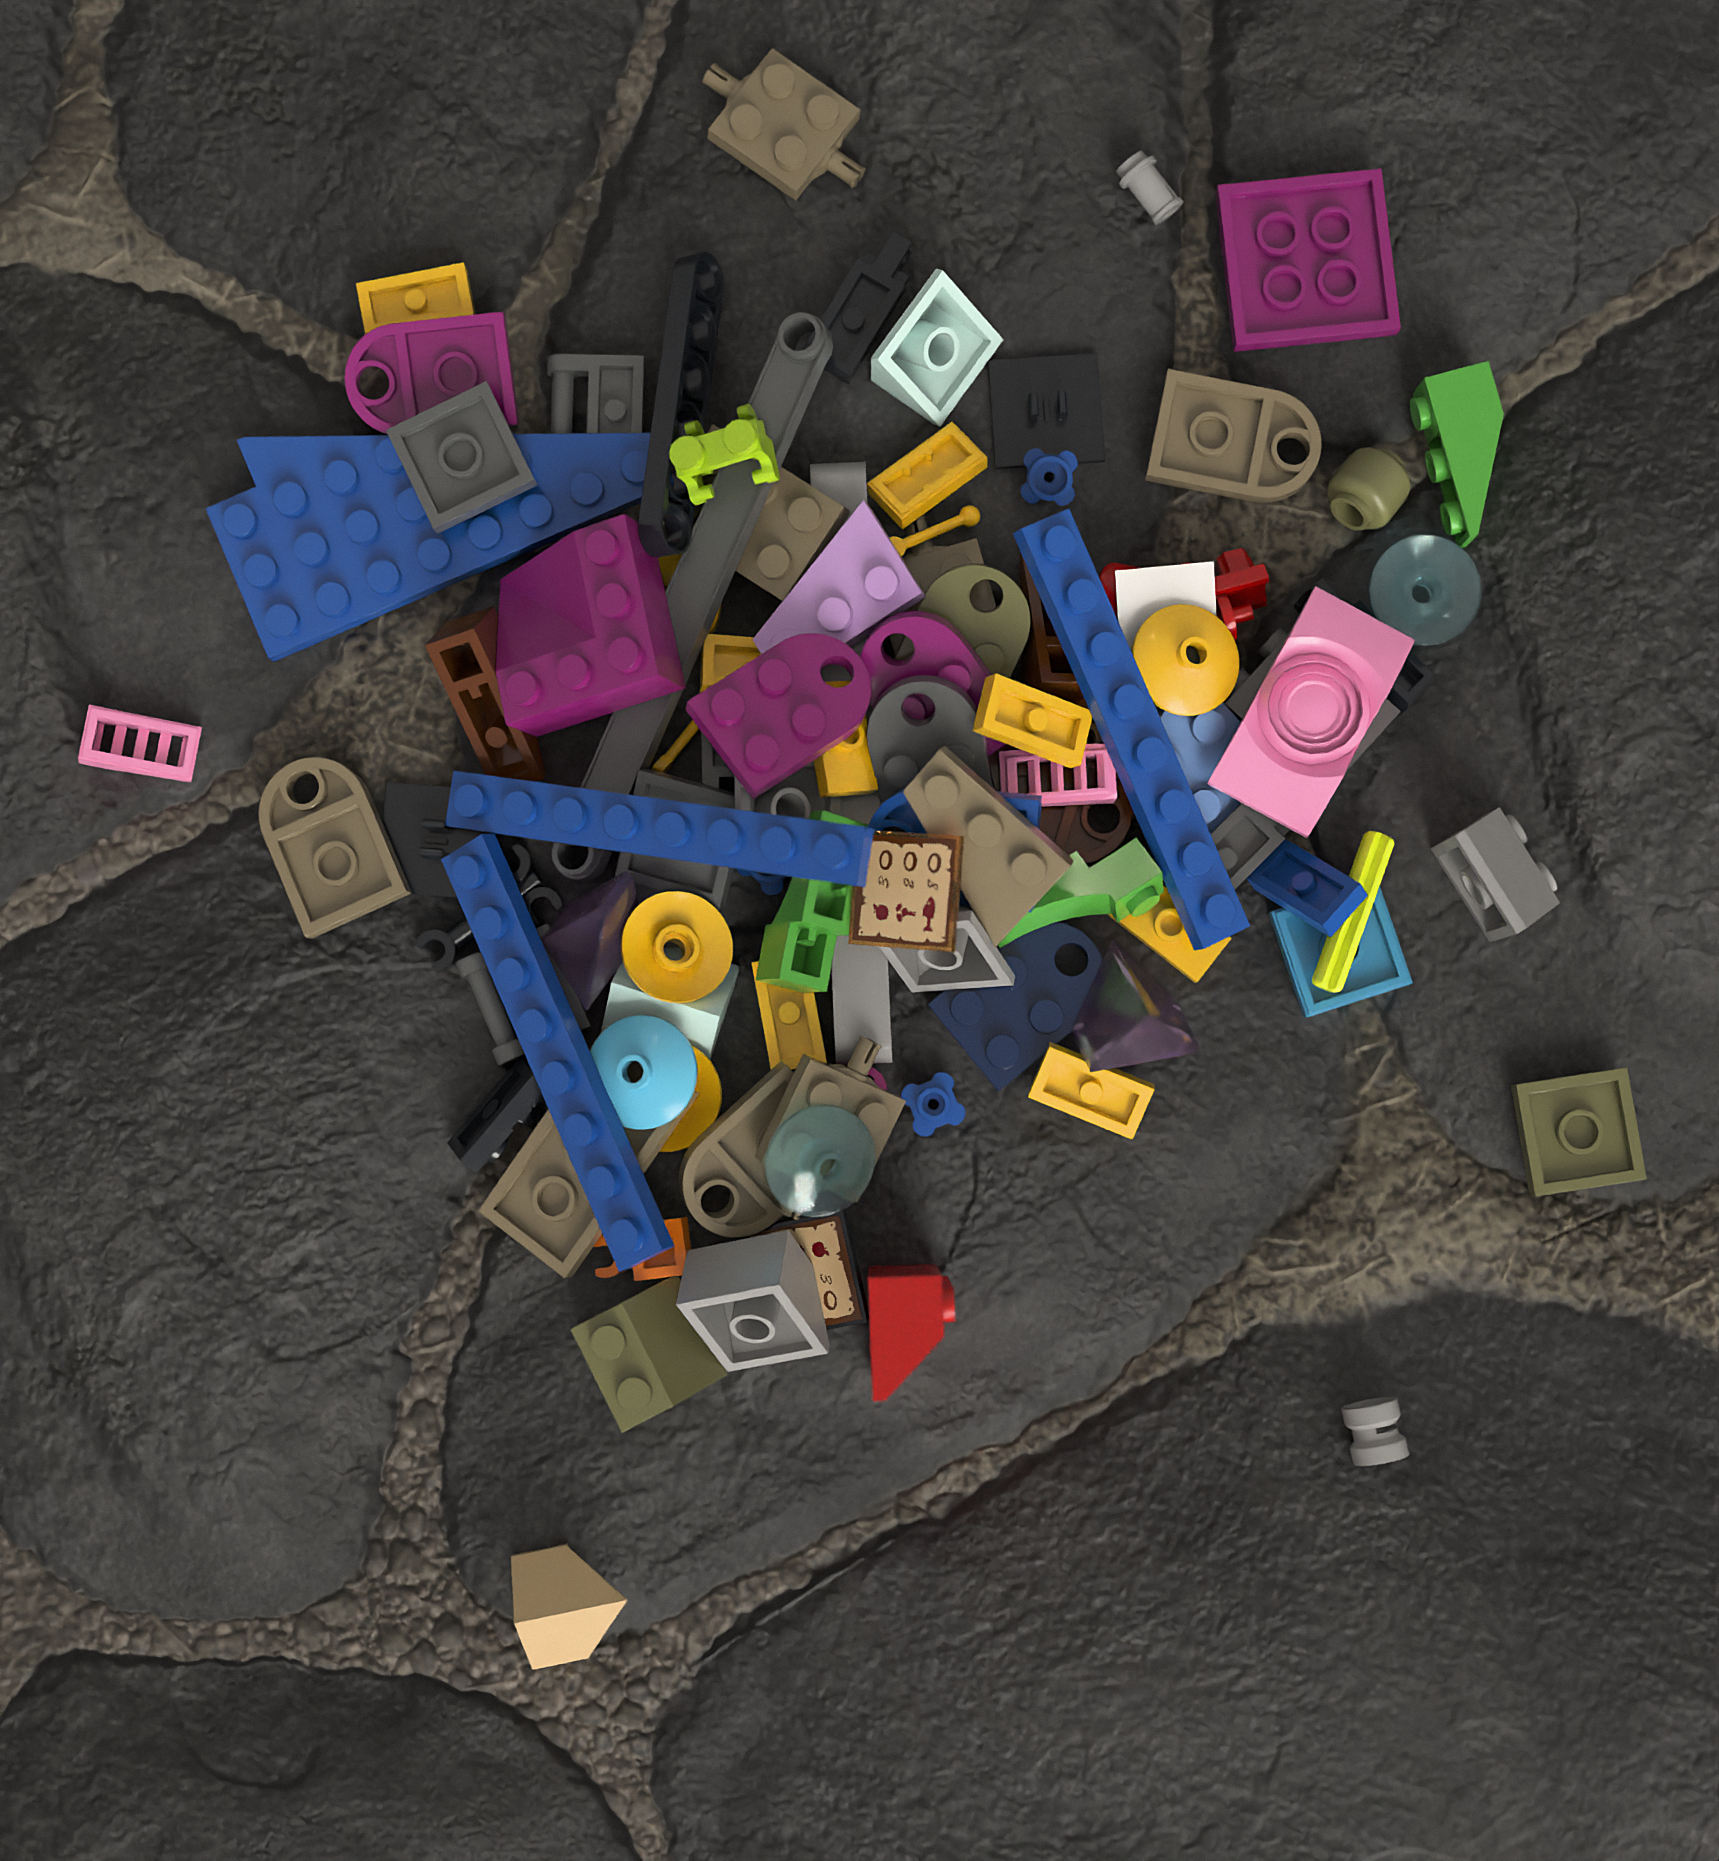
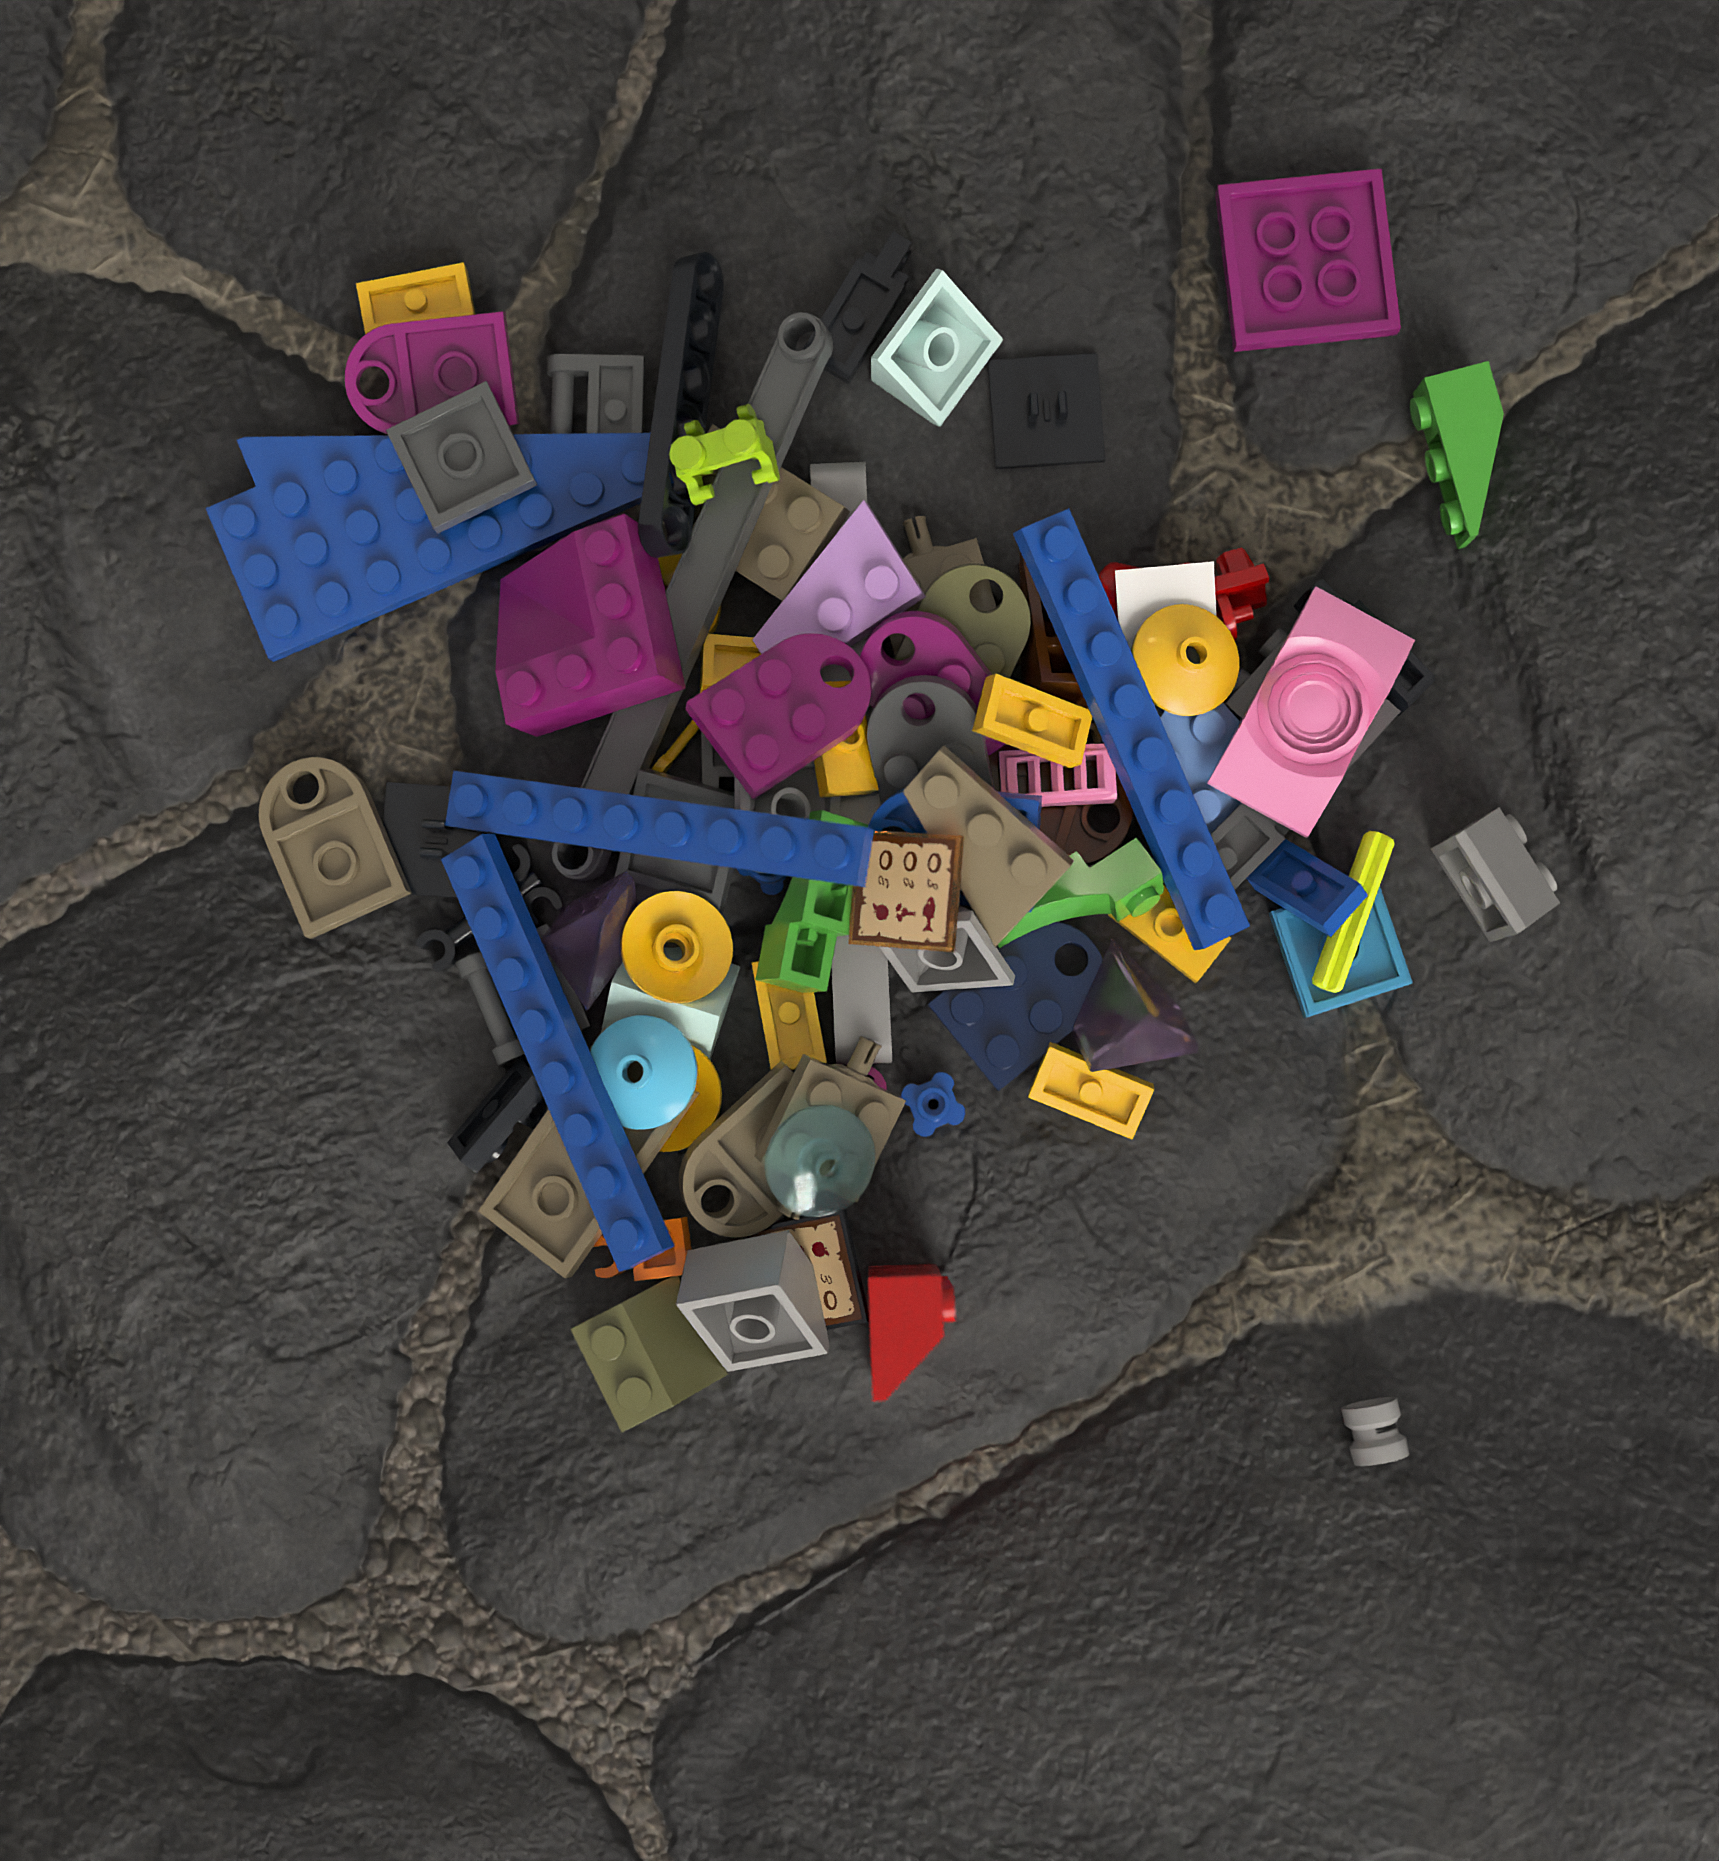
(98, 717): bright pink slope -> none
(466, 665): reddish brown slope -> none
(560, 1605): tan slope -> none
(784, 124): dark tan plate -> none
(927, 475): yellow plate -> none
(968, 516): yellow hinge -> none
(1062, 468): blue plate -> none
(1149, 186): light grey pin -> none
(1226, 436): dark tan plate -> none
(1368, 488): olive head -> none
(1443, 571): clear light blue dish -> none
(1578, 1132): olive plate -> none

